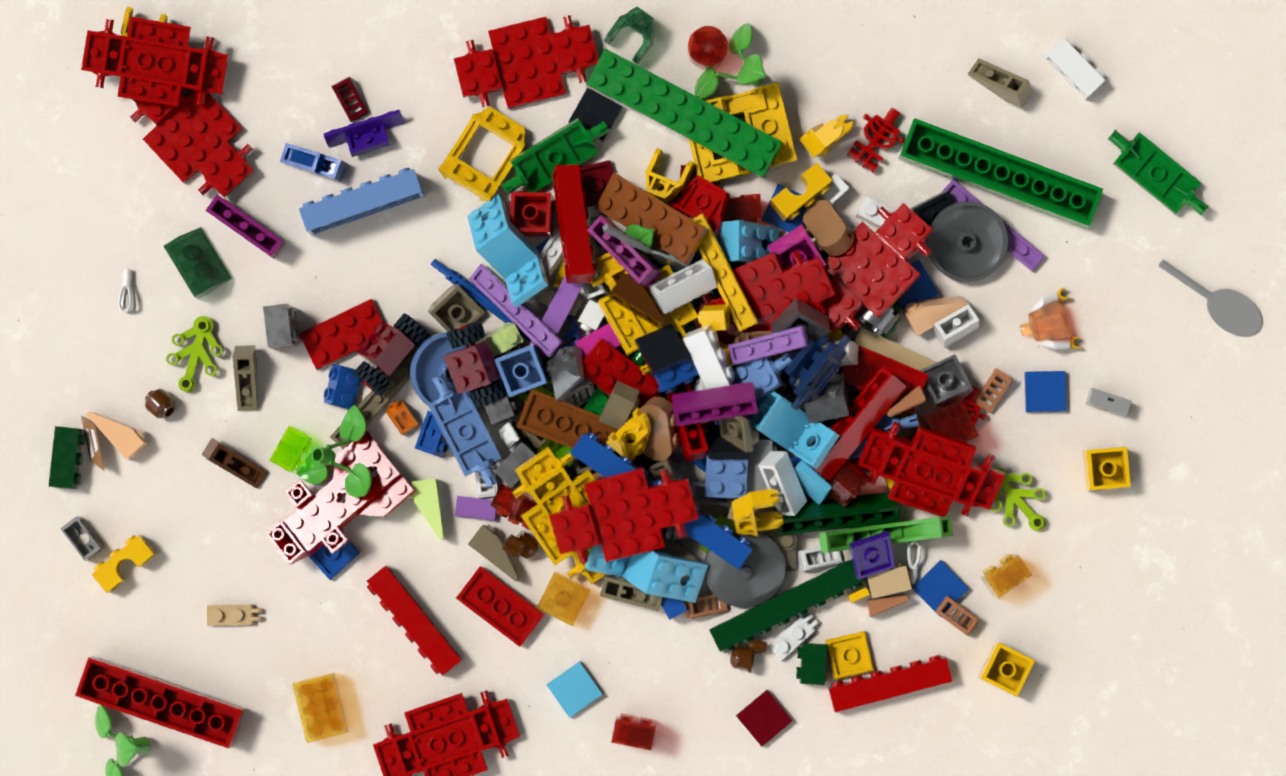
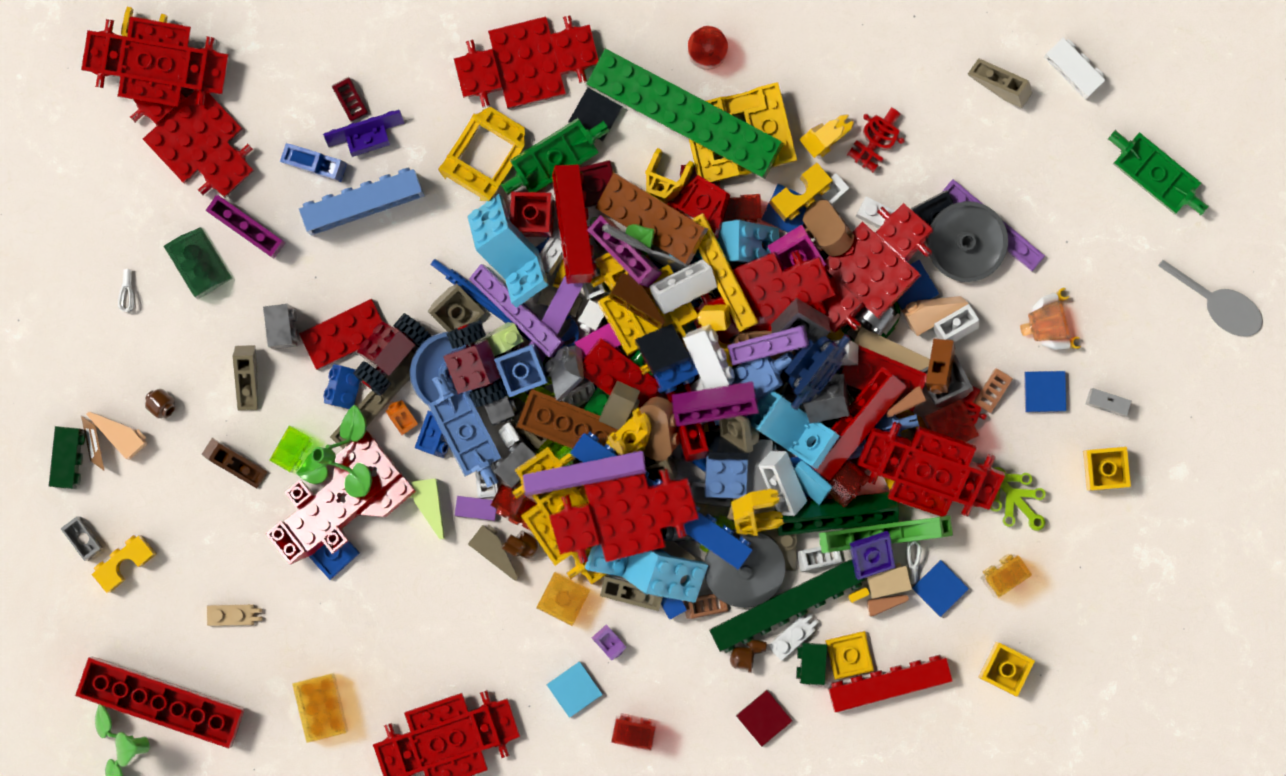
(196, 351): lime plant -> none
(414, 621): red brick -> none
(500, 606): red plate -> none
(584, 473): none -> medium lavender tile
(609, 642): none -> medium lavender bracket
(632, 19): clear green piece -> none
(750, 73): bright green plant -> none
(940, 366): none -> dark orange brick
(970, 625): nougat slope -> none
(1000, 173): green brick -> none

